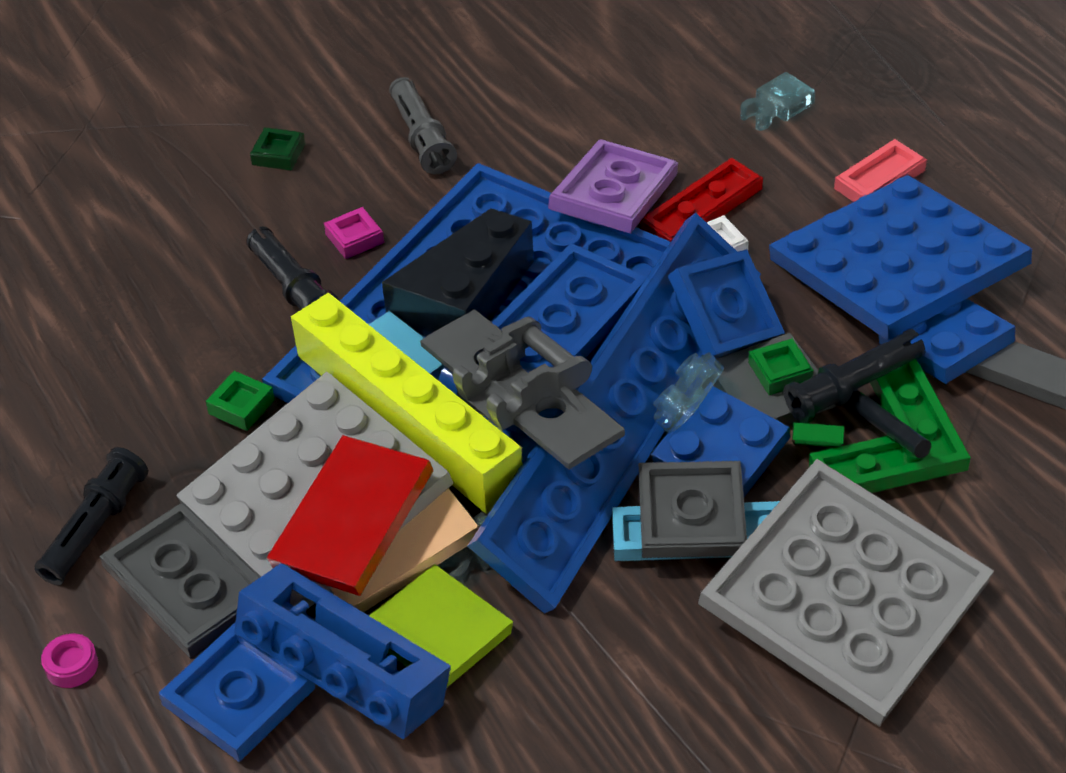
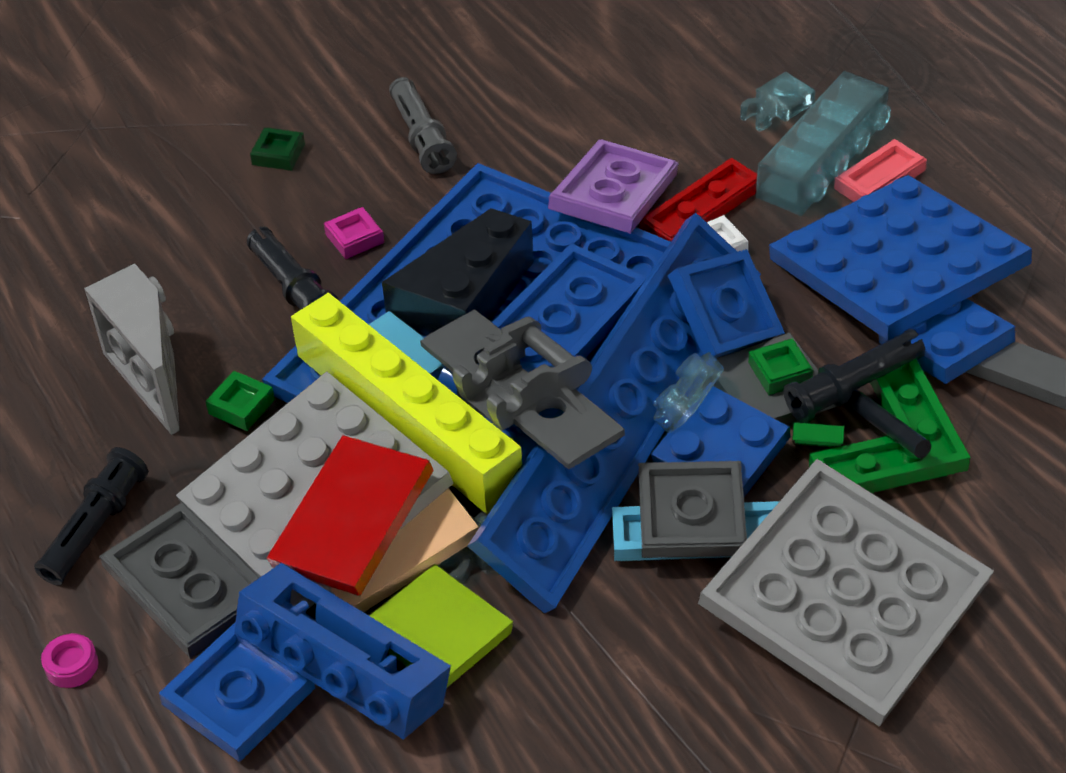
(137, 338): none -> light grey slope
(822, 143): none -> clear light blue brick

